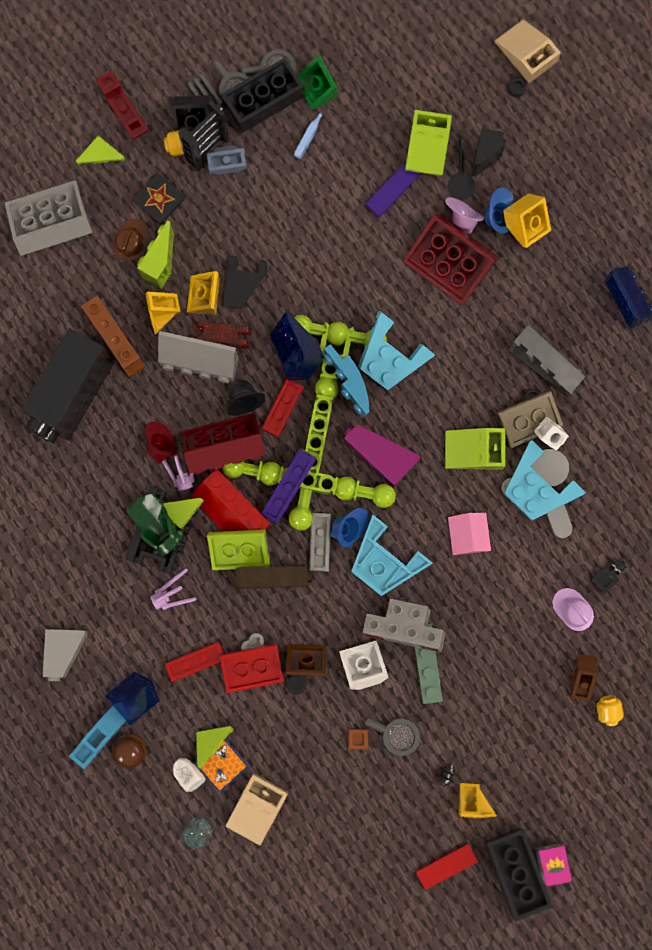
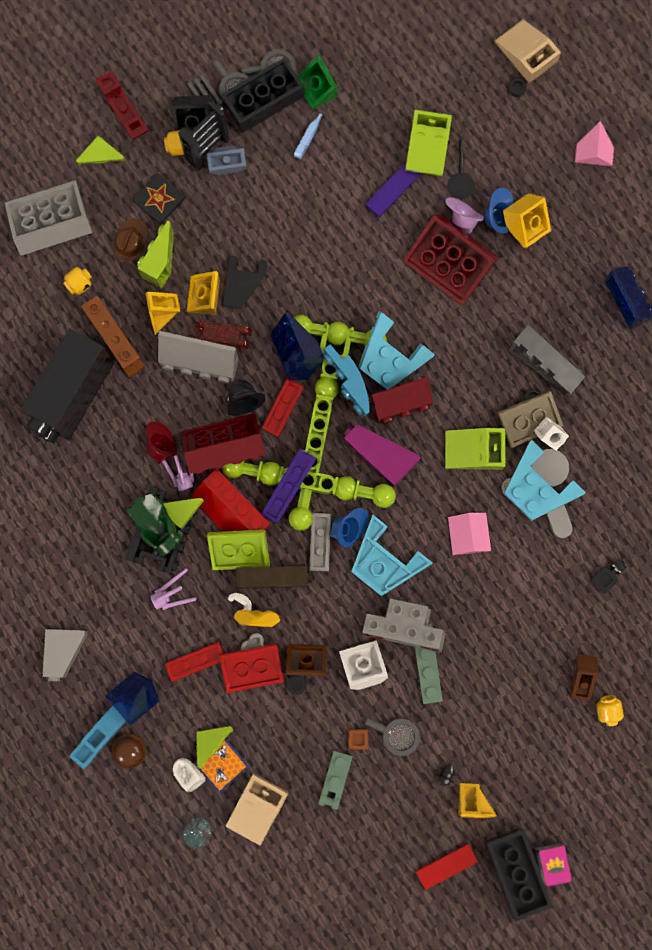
(77, 281): none -> yellow head
(252, 618): none -> yellow hat
(335, 779): none -> sand green plate
(402, 401): none -> dark red slope
(489, 148): black slope -> none
(573, 609): lavender piece -> none
(595, 147): none -> bright pink slope

